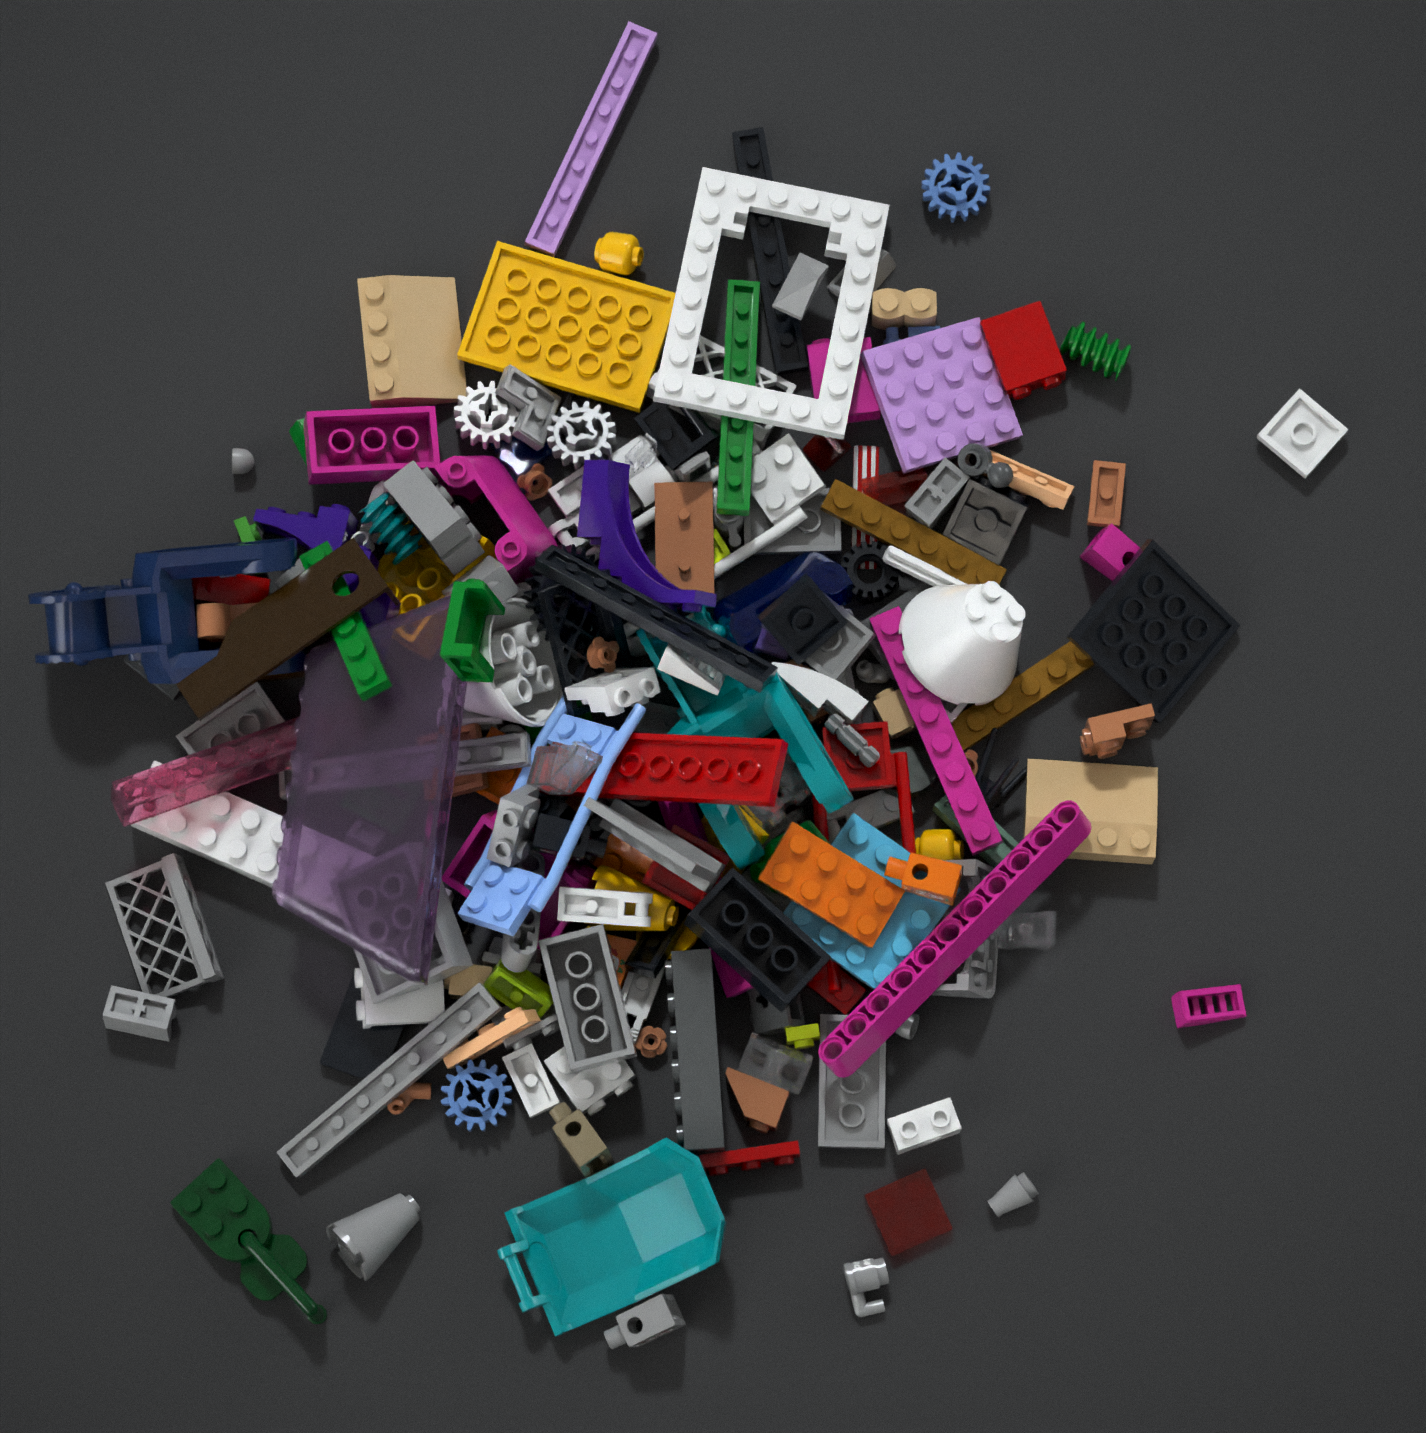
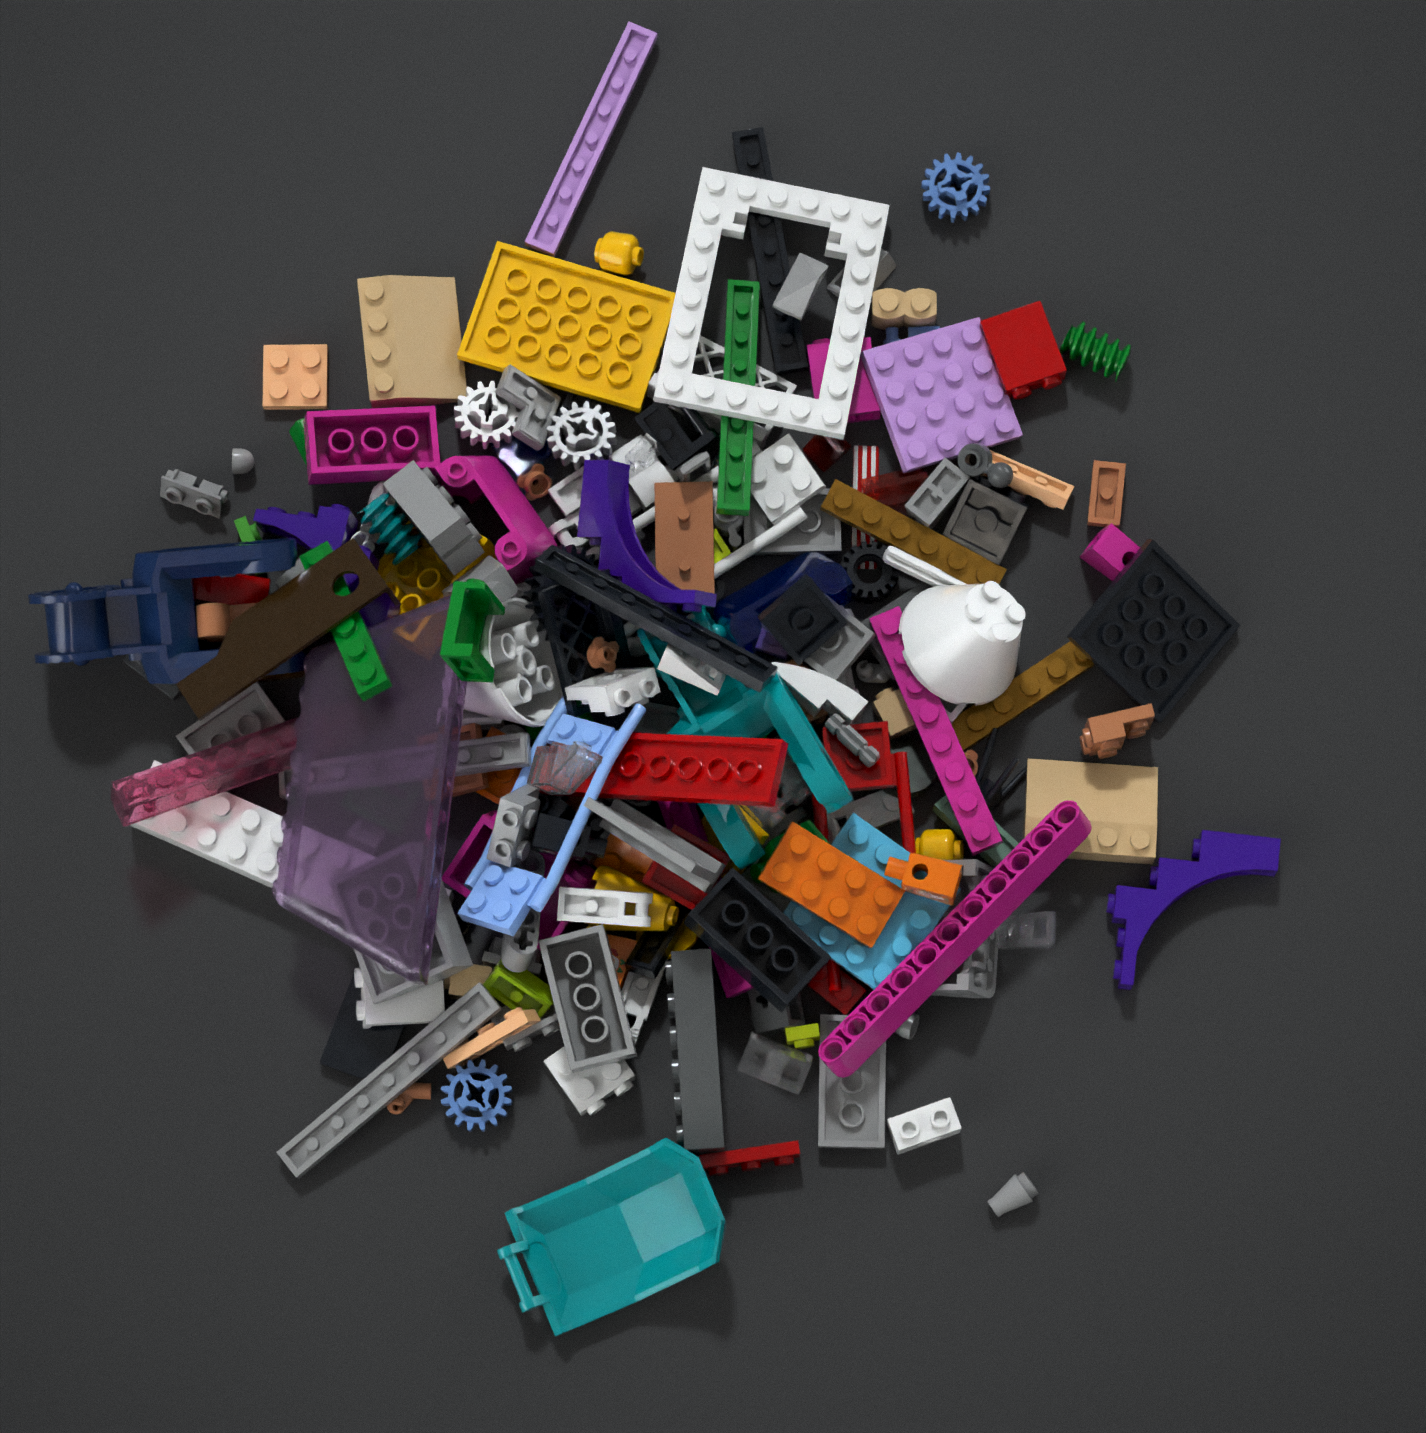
(139, 1013): light grey hinge -> none
(180, 489): none -> light grey hinge
(190, 918): light grey fence -> none
(225, 1215): dark green plate -> none
(295, 377): none -> light nougat plate
(373, 1233): light grey cone -> none
(531, 1080): white plate -> none
(586, 1148): dark tan torso -> none
(658, 1318): light grey torso -> none
(659, 1045): nougat plate -> none
(757, 1100): nougat slope -> none
(864, 1277): light grey piece -> none
(908, 1212): clear red plate -> none
(1182, 1010): dark pink slope -> none
(1218, 857): none -> dark purple arch
(1302, 433): white plate -> none

